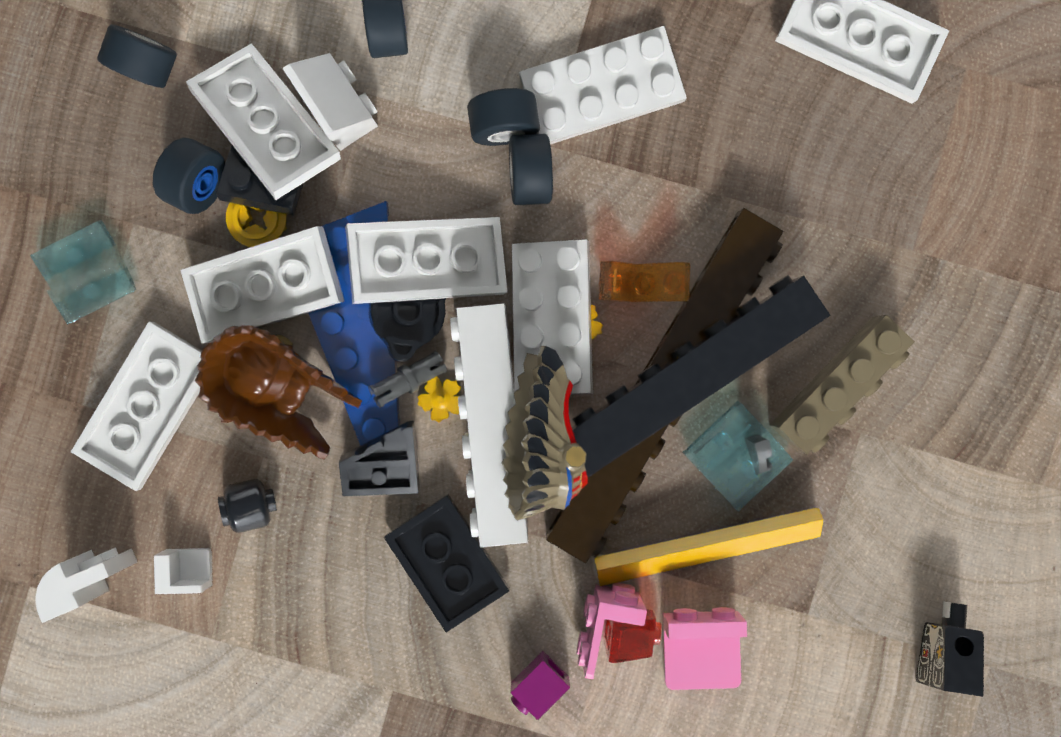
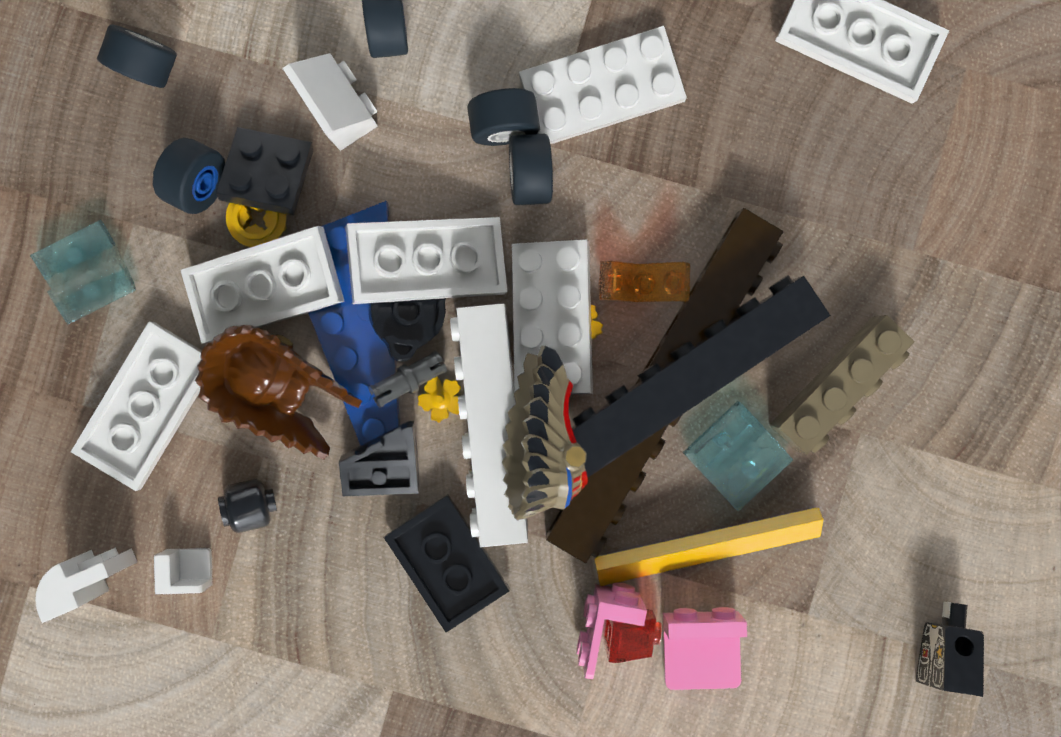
(263, 121): white plate -> none
(539, 686): magenta brick -> none
(759, 451): dark grey tile -> none

